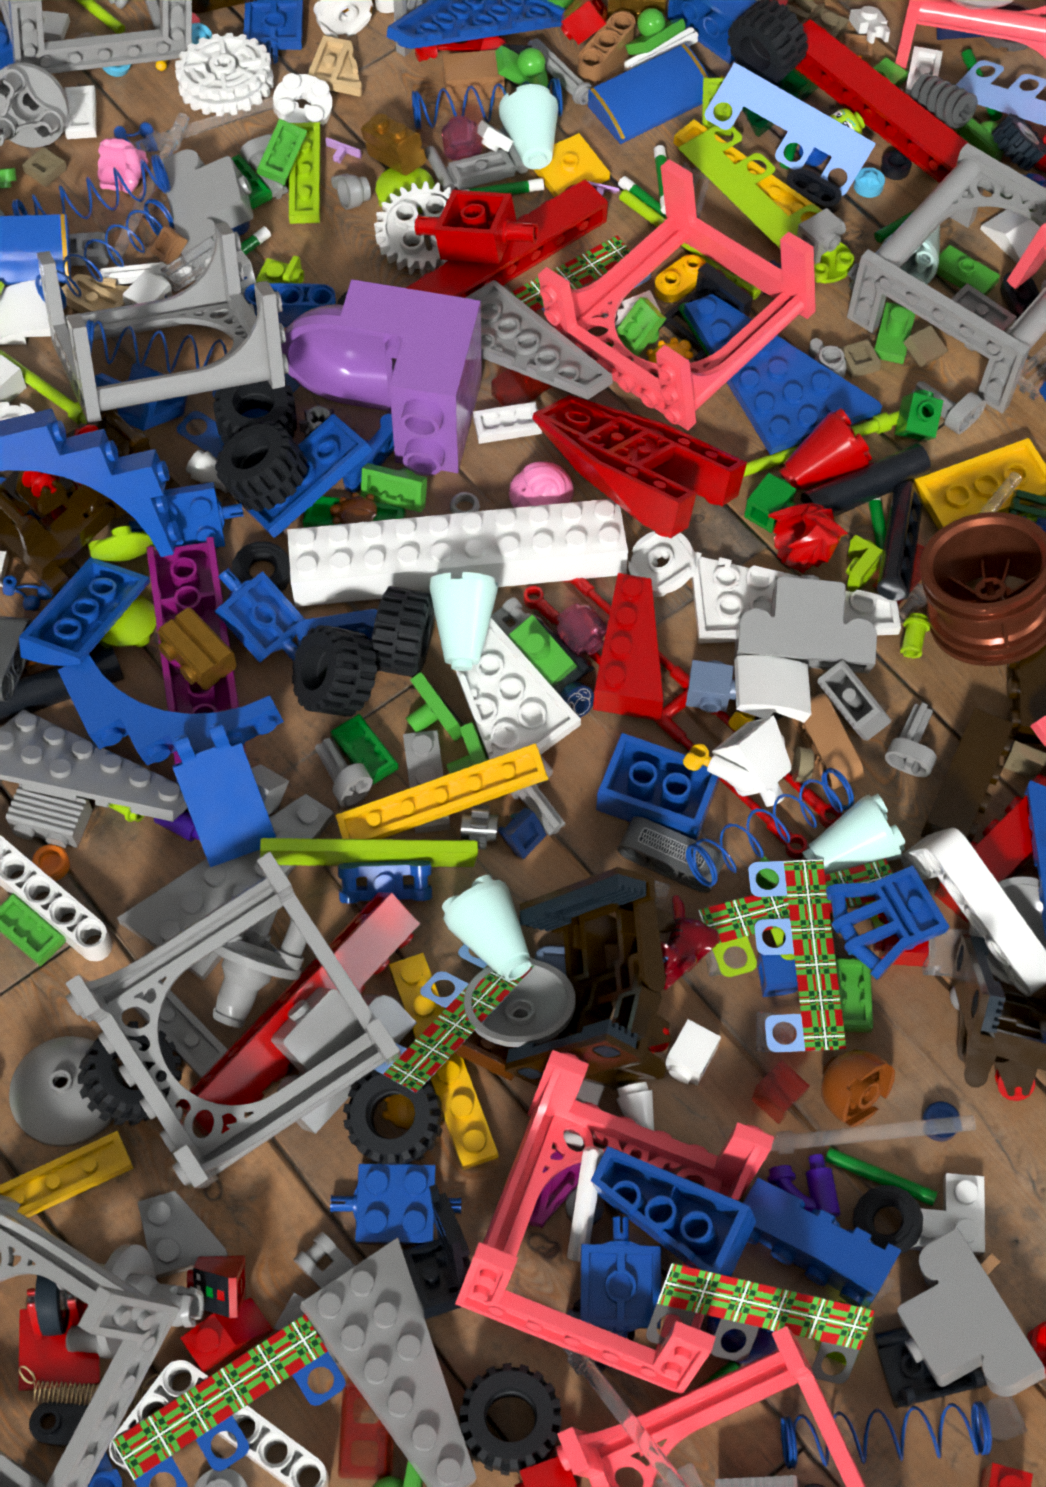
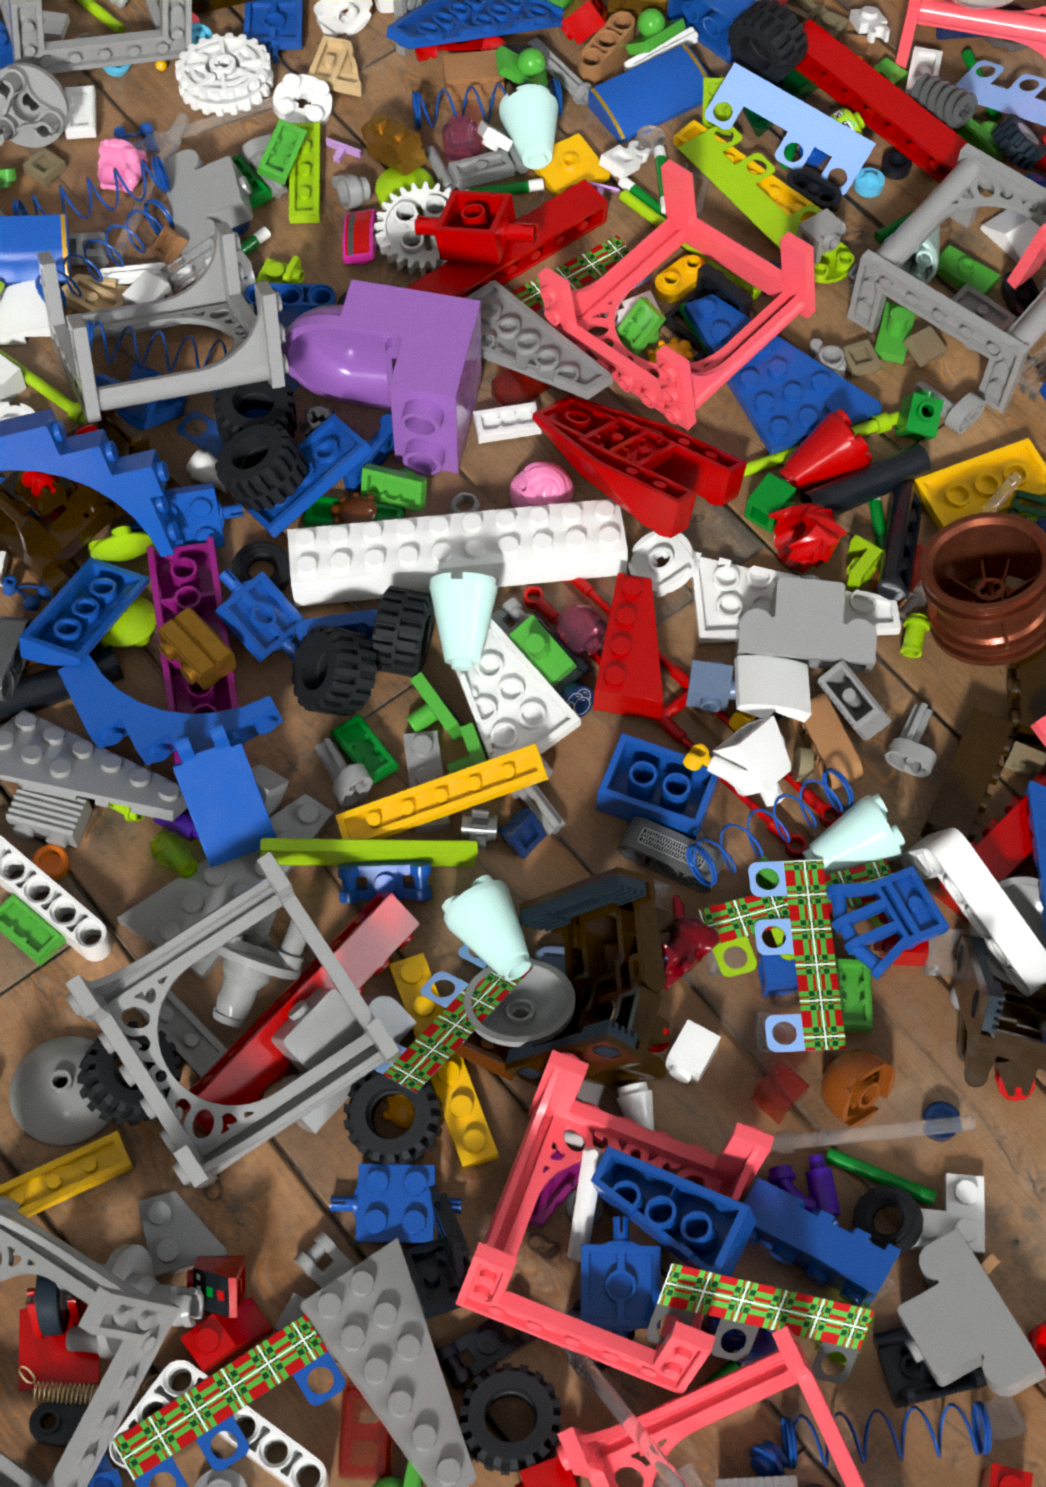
(170, 851): none -> clear neon green cone
(359, 237): none -> slope
(487, 1347): none -> black plate
(623, 161): none -> white plate
(650, 137): none -> clear tile
(768, 1459): none -> blue plate

